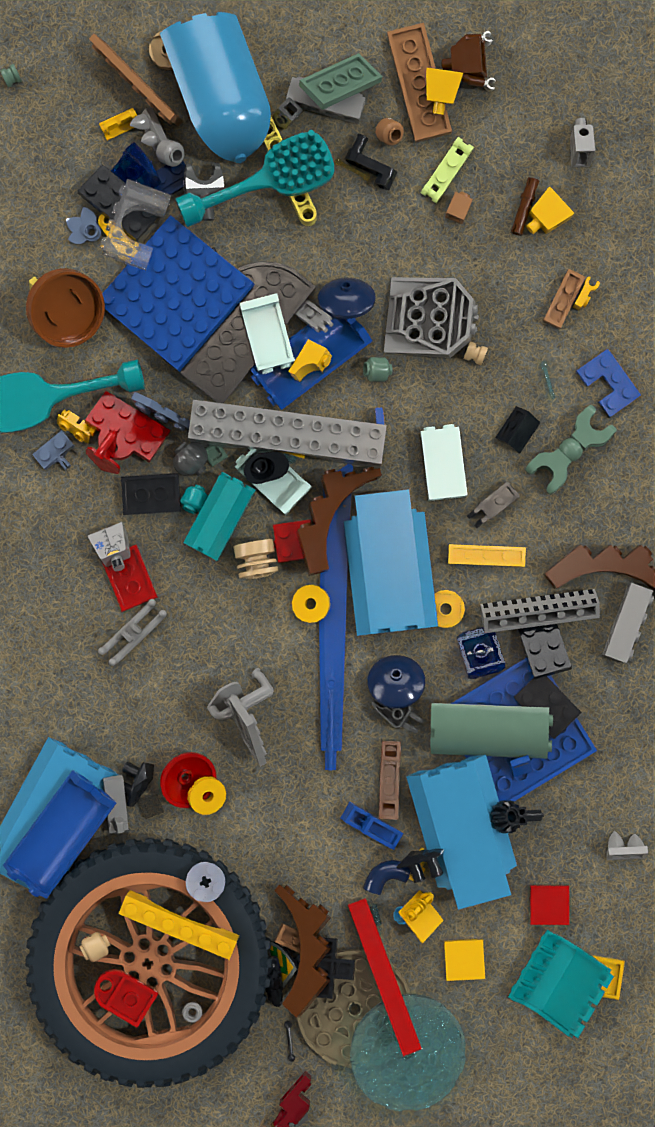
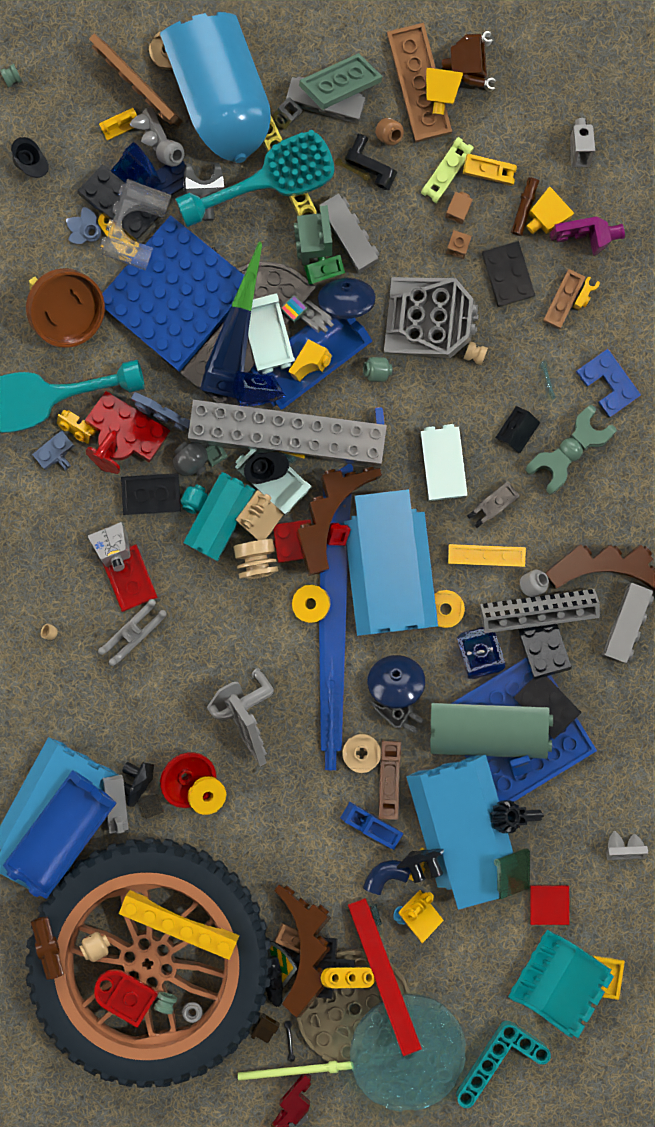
(29, 158): none -> black piece
(47, 948): none -> reddish brown piece
(49, 632): none -> tan hinge
(165, 1002): none -> sand green wheel
(215, 887): plate -> none
(231, 343): none -> dark blue plate
(256, 389): none -> clear blue slope
(259, 516): none -> tan hinge
(265, 1028): none -> dark brown panel
(294, 308): none -> tile
(313, 235): none -> sand green bracket
(324, 269): none -> green plate
(332, 1067): none -> yellowish green bar
(338, 534): none -> red tile
(342, 974): none -> yellow plate
(349, 234): none -> light grey brick
(370, 746): none -> tan plate
(458, 244): none -> medium nougat brick
(464, 959): yellow tile -> none
(489, 169): none -> yellow plate
(496, 1058): none -> teal beam
(508, 274): none -> black plate
(513, 873): none -> clear green piece
(534, 583): none -> light grey head
(597, 228): none -> magenta plate

